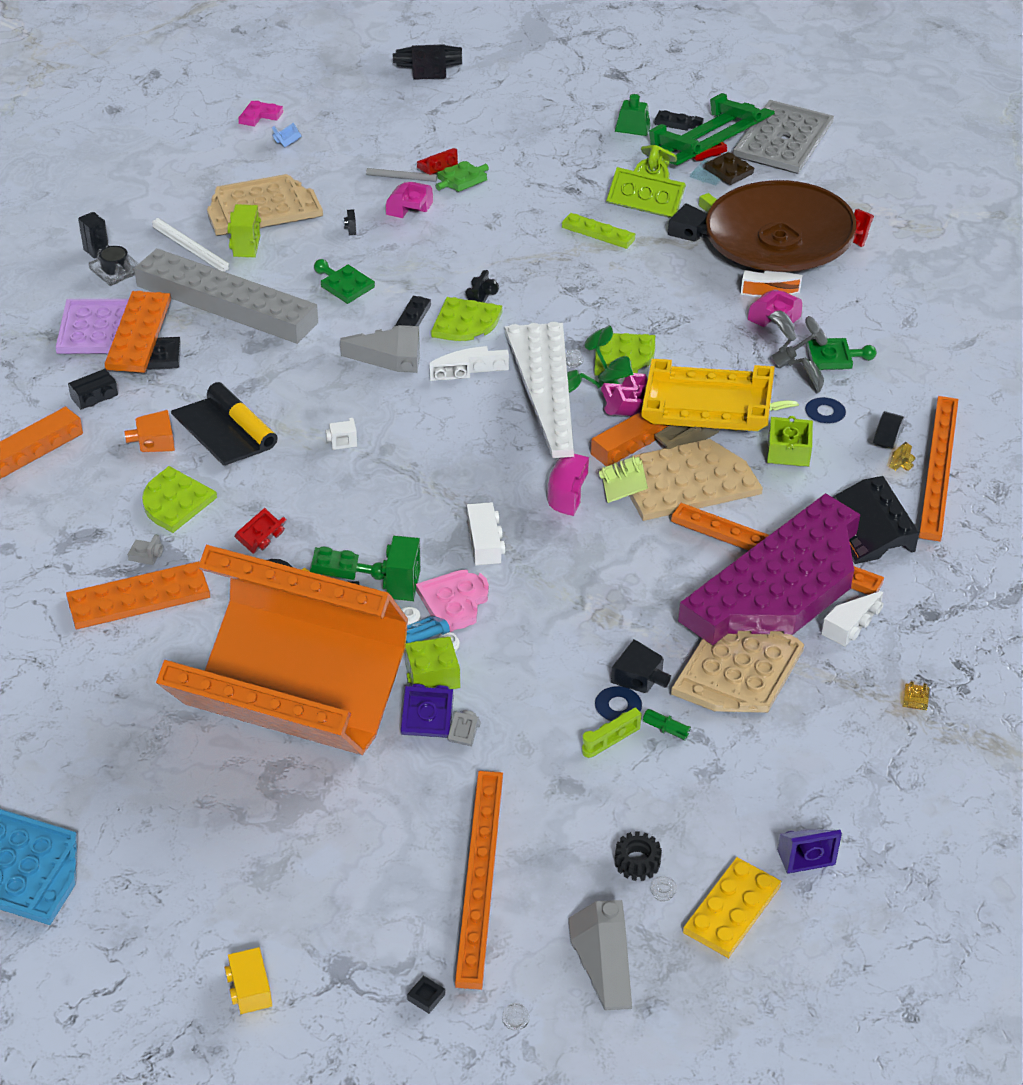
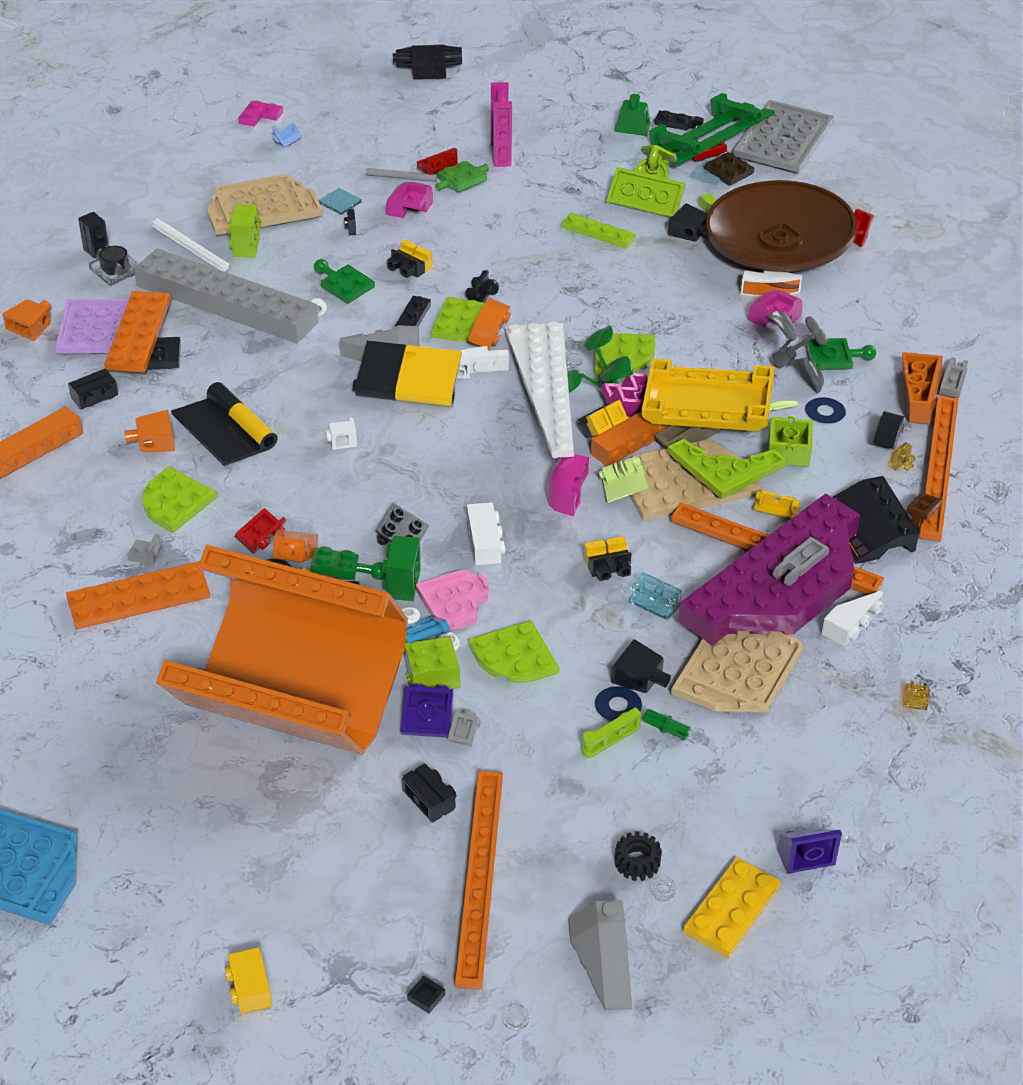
(28, 318): none -> orange torso
(292, 545): none -> orange torso
(321, 303): none -> white plate
(340, 201): none -> clear light blue piece
(399, 523): none -> hinge
(408, 373): none -> door
(410, 259): none -> black hips
(429, 792): none -> black brick
(489, 323): none -> orange brick
(501, 124): none -> dark pink fence
(514, 653): none -> lime plate
(602, 419): none -> yellow hips
(608, 557): none -> black hips
(655, 596): none -> clear light blue hinge
(725, 473): none -> lime plate
(784, 507): none -> yellow hinge
(801, 560): none -> light grey hinge
(921, 384): none -> orange wedge
(923, 507): none -> reddish brown plate
(953, 379): none -> light grey hinge

